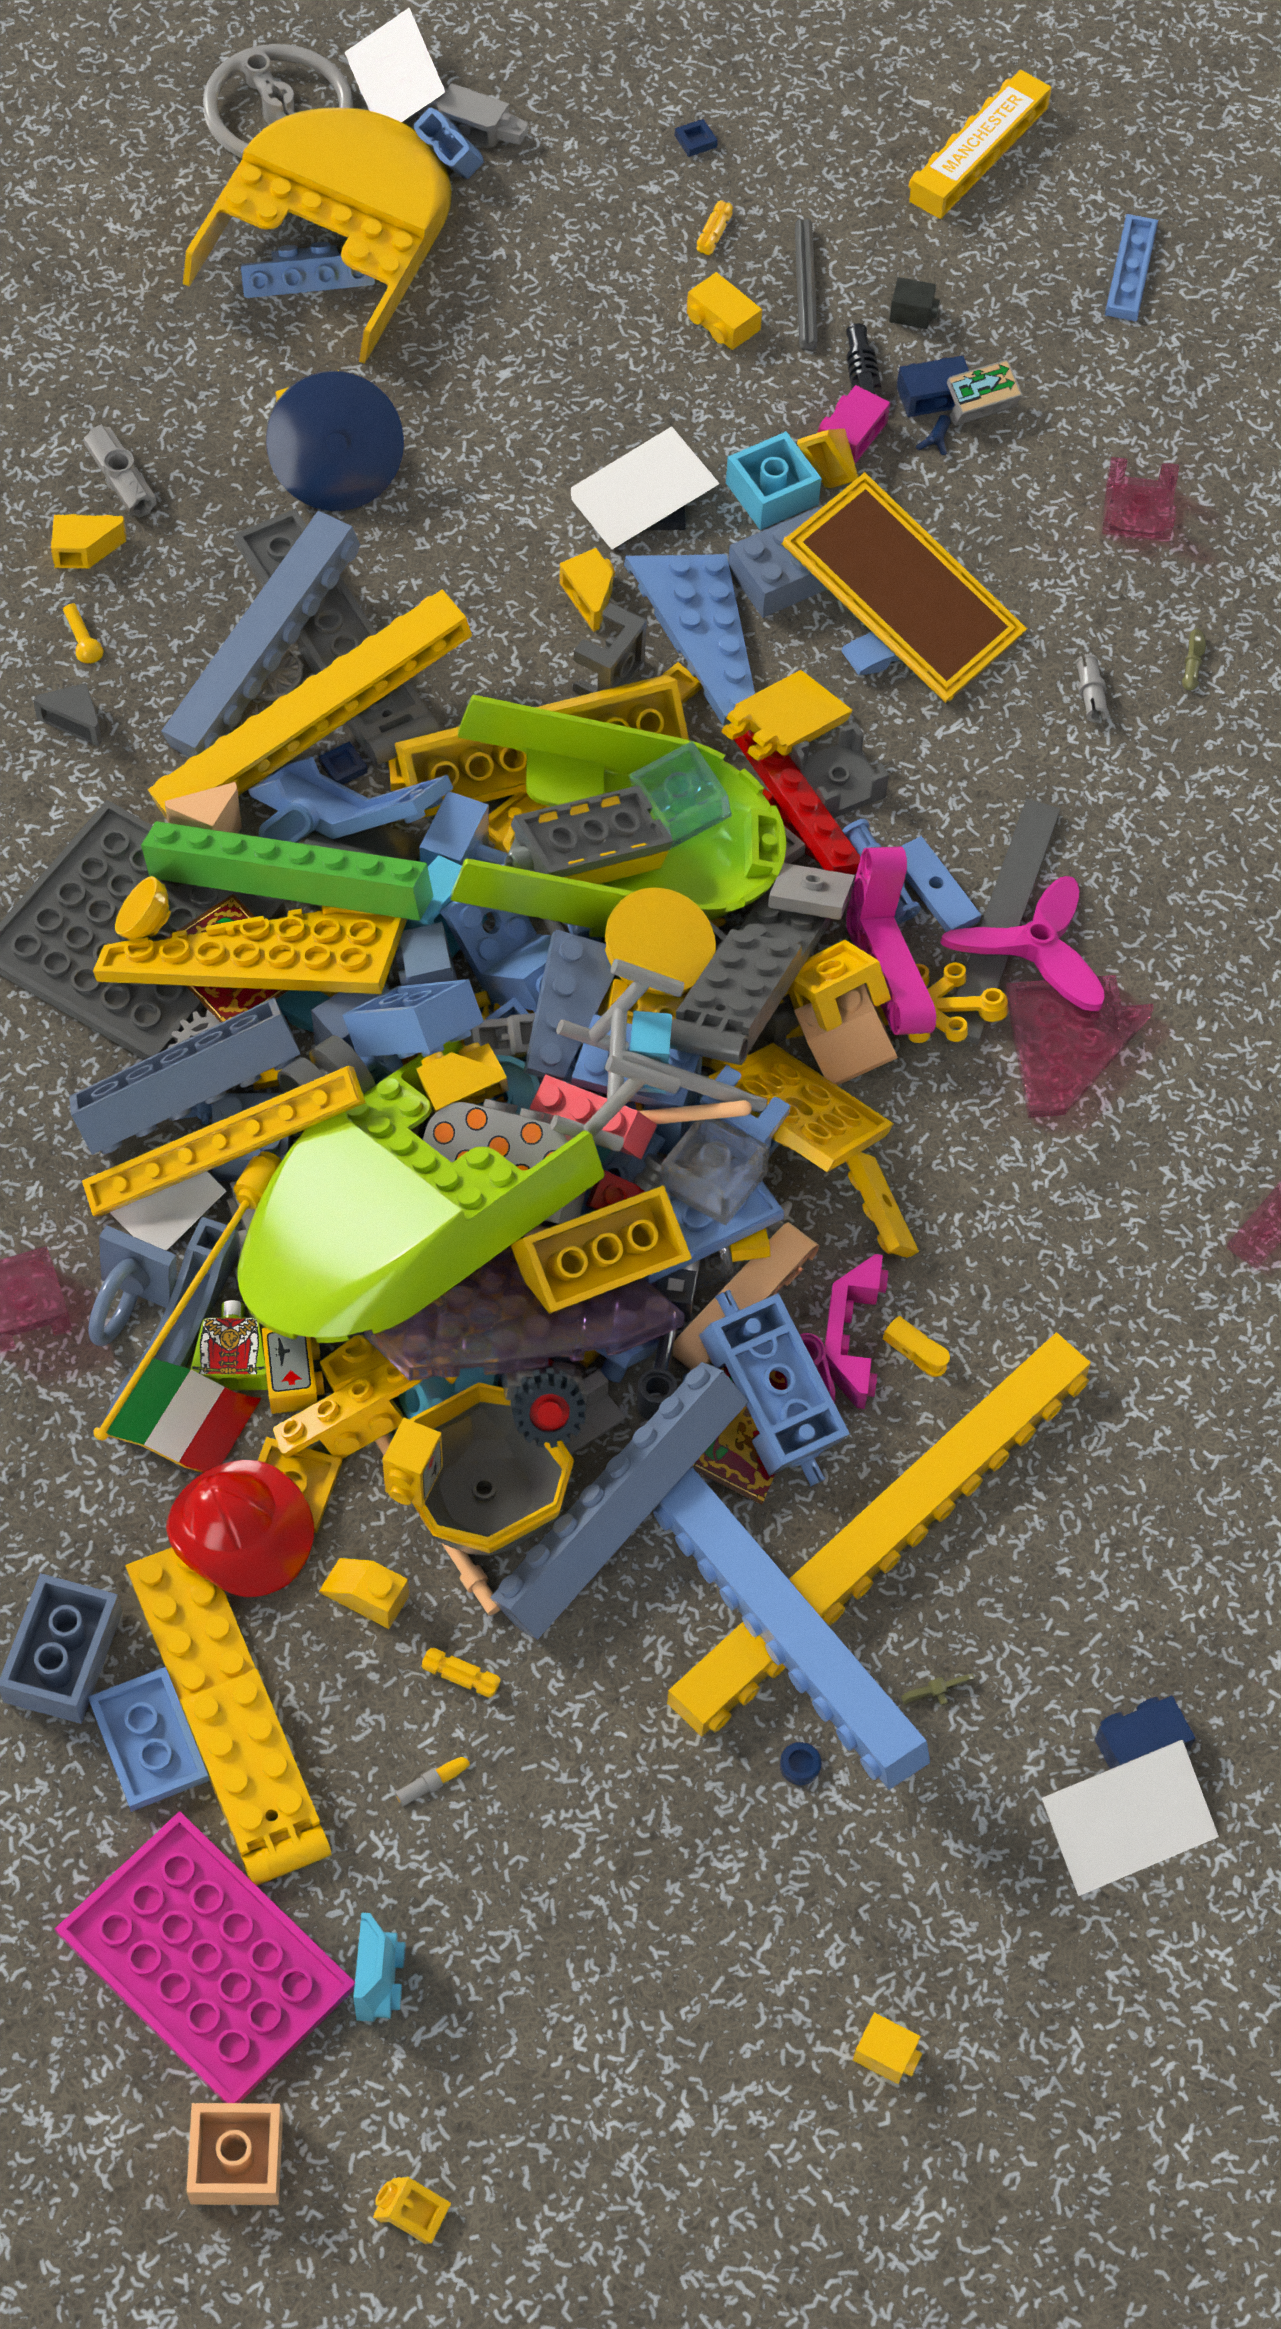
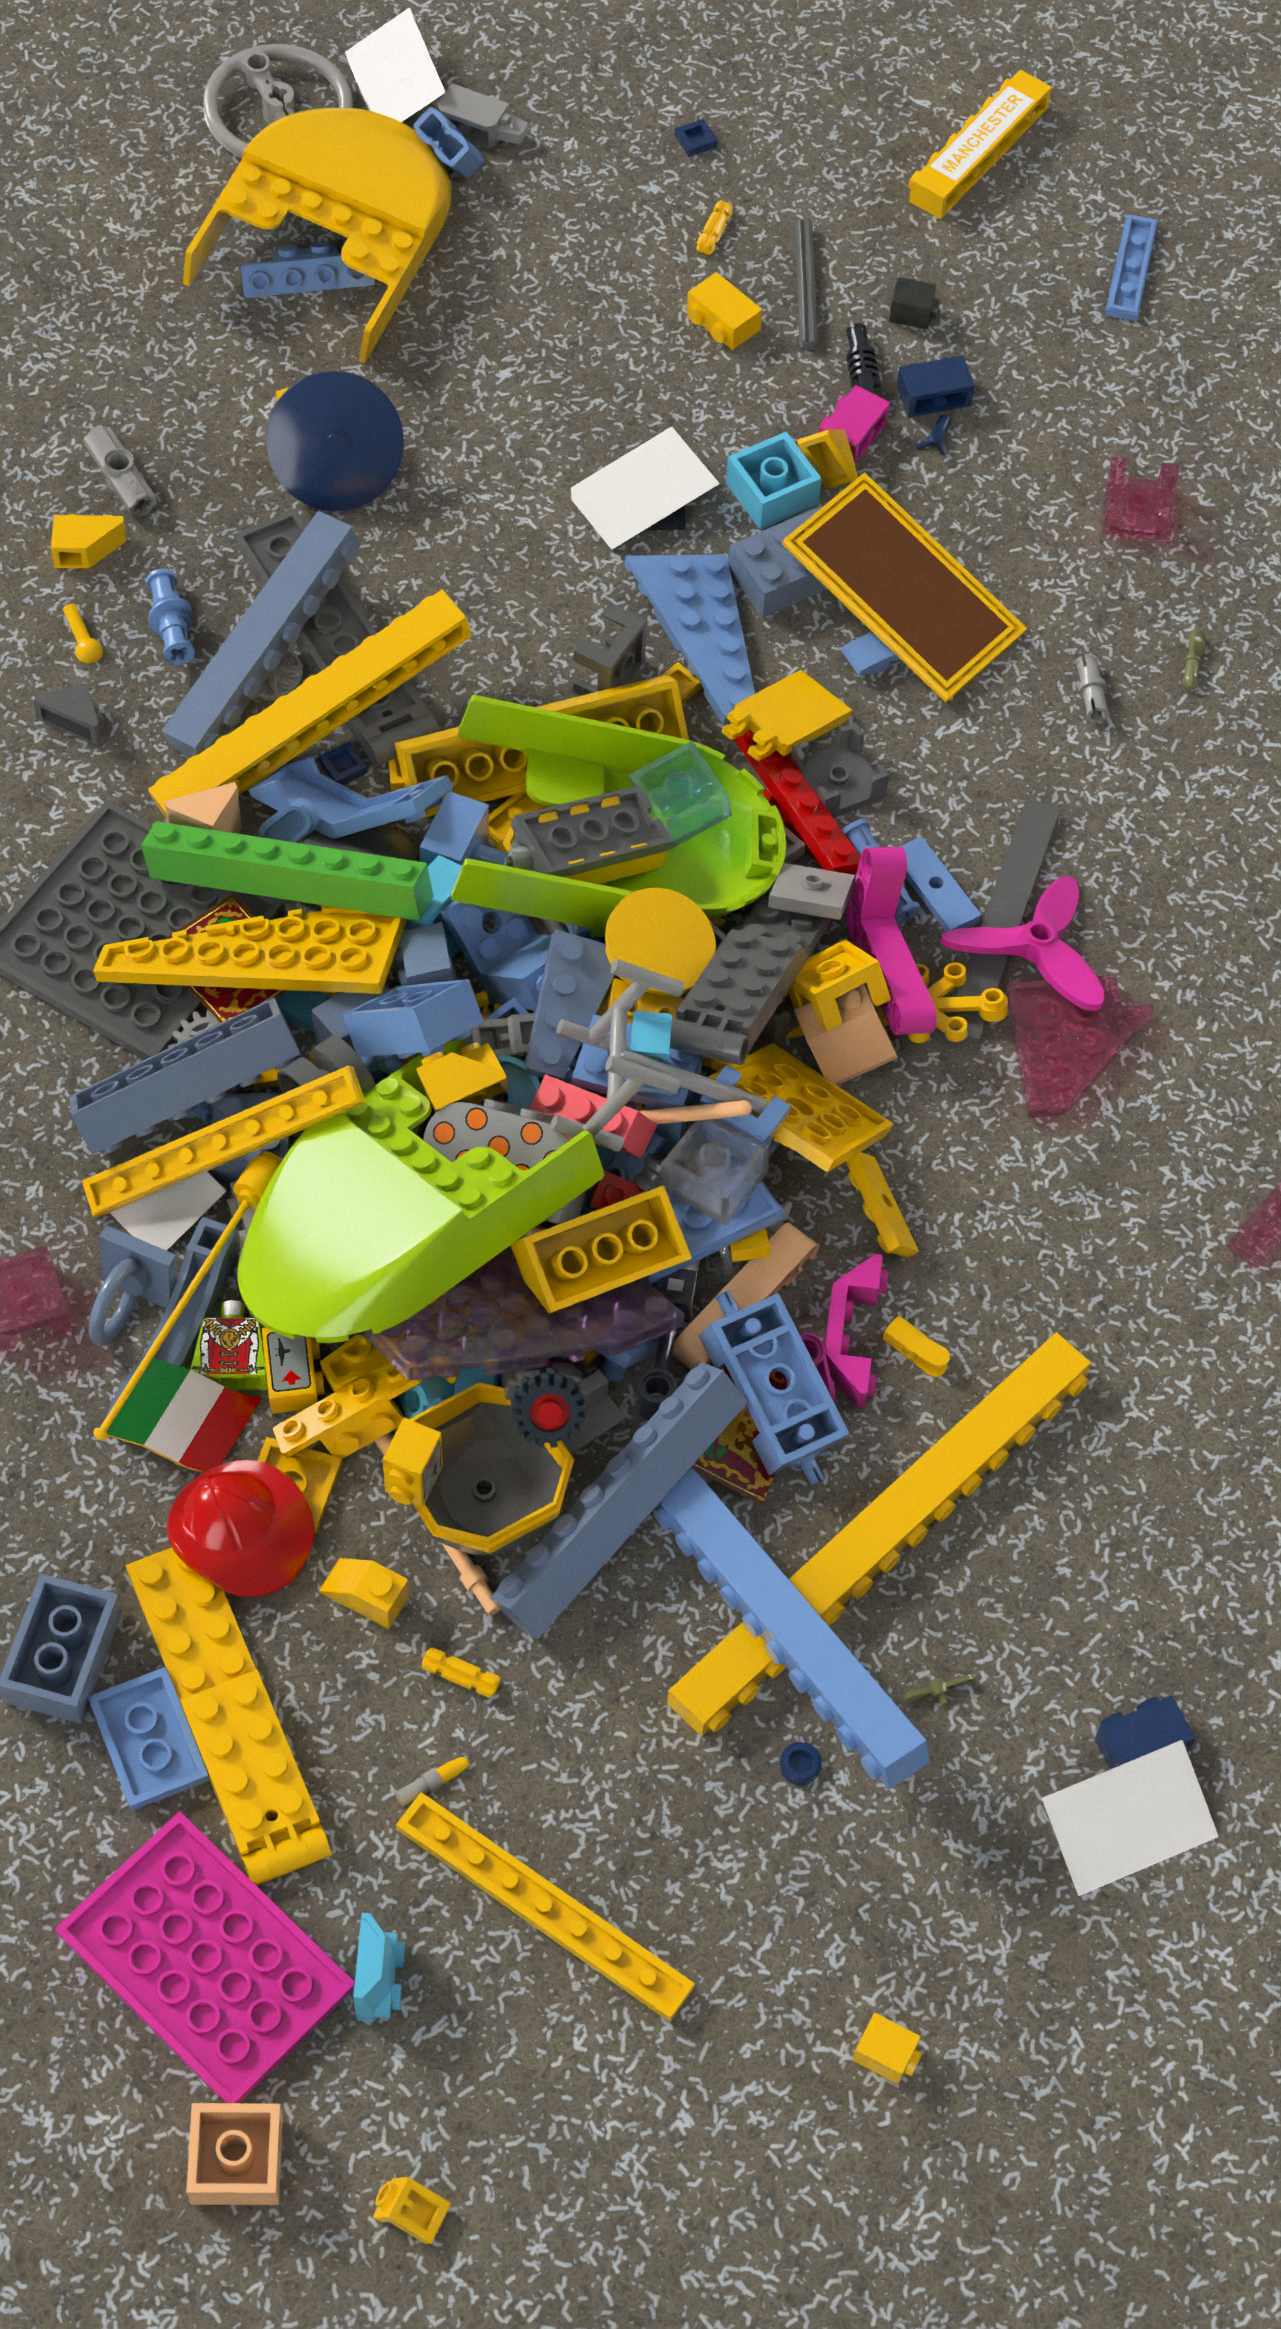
(143, 910): yellow piece -> none
(170, 617): none -> medium blue piece
(545, 1907): none -> yellow plate
(588, 584): yellow slope -> none
(983, 392): panel -> none

